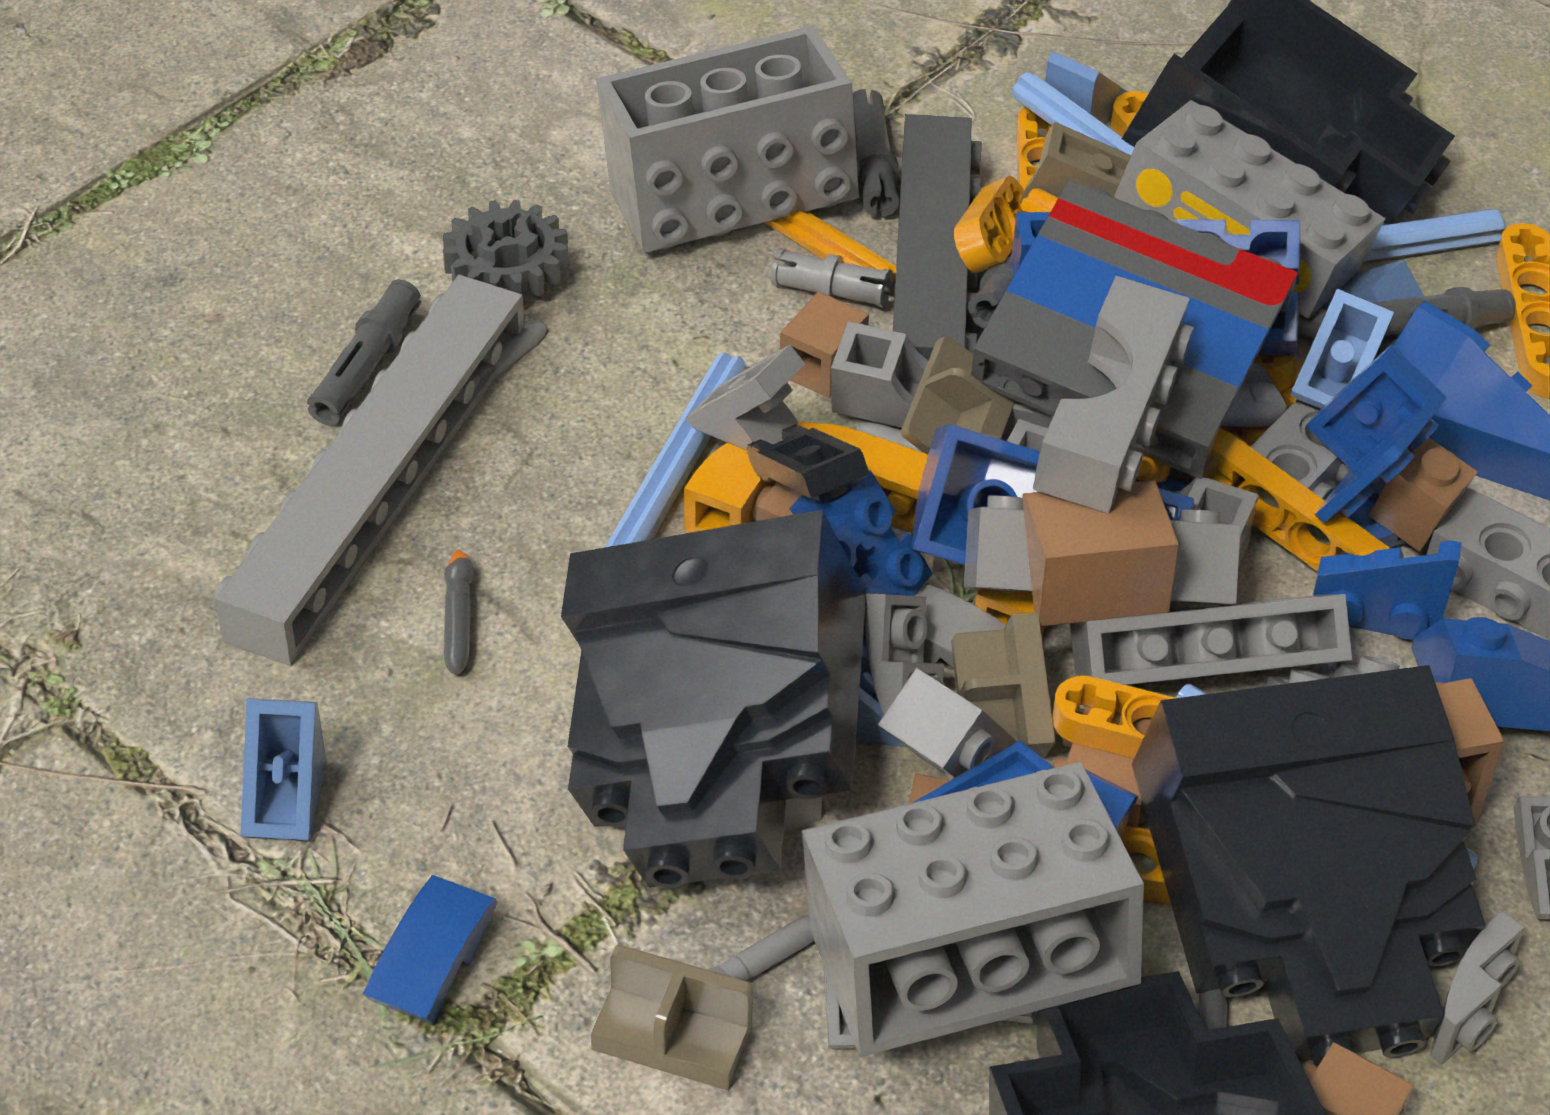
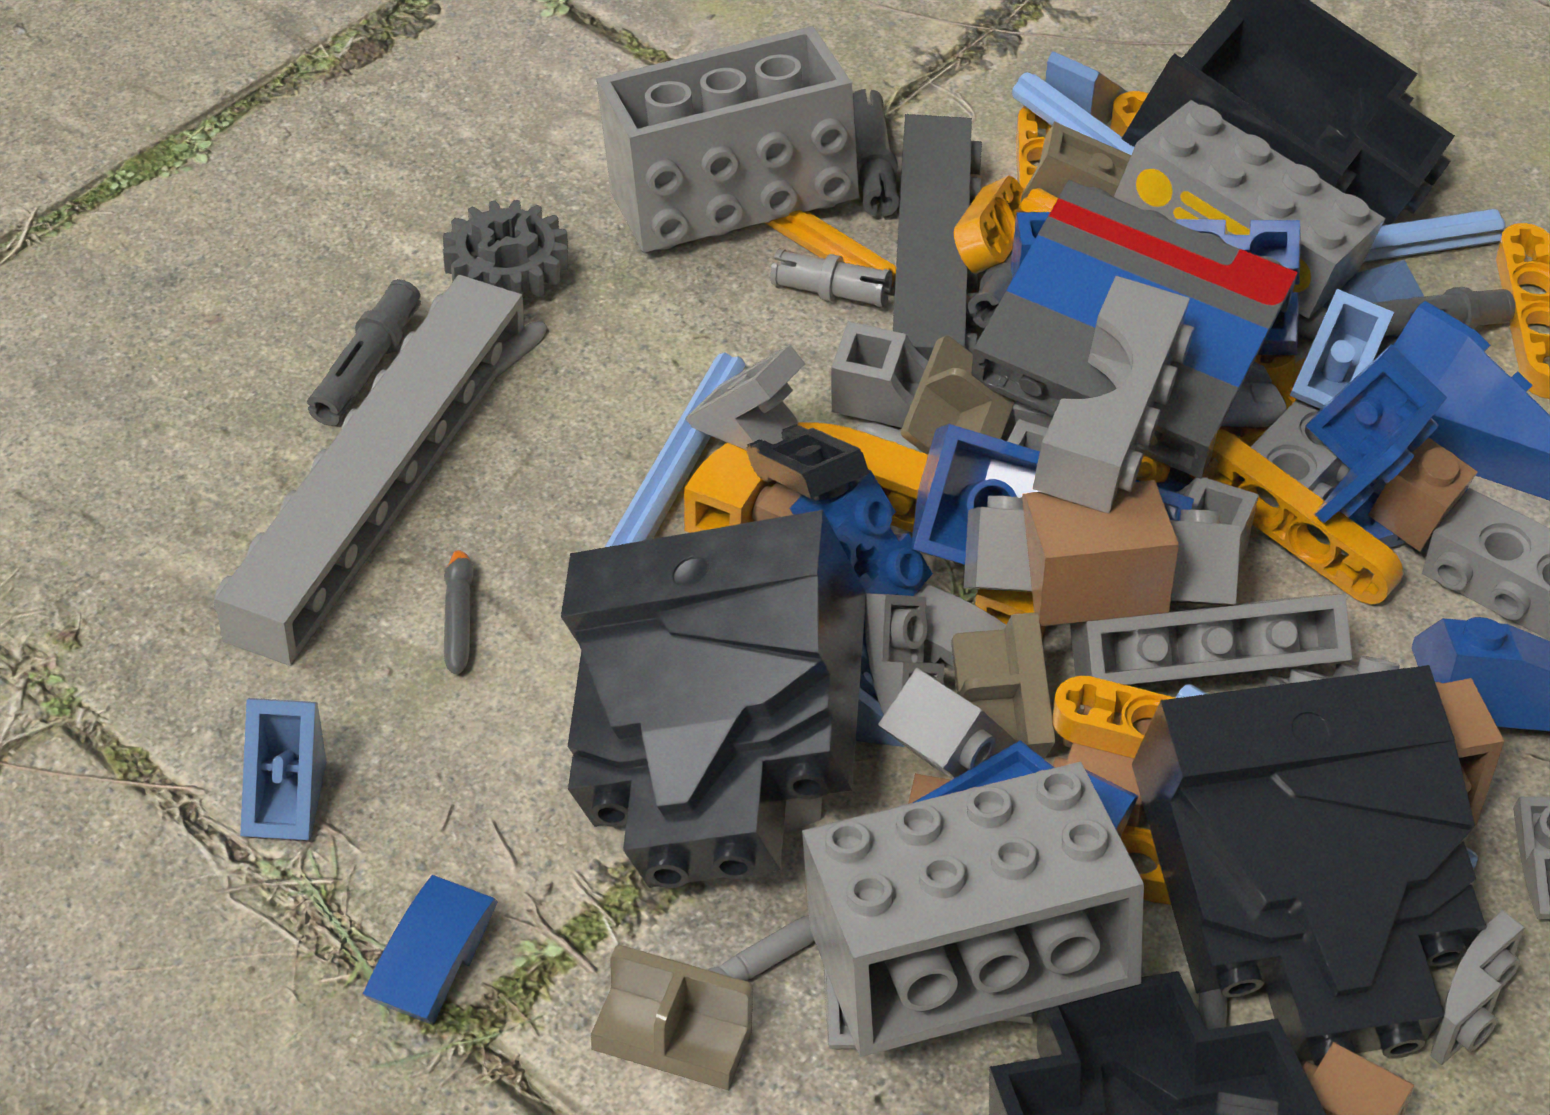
(816, 338): medium nougat brick -> none
(1391, 591): blue wing -> none

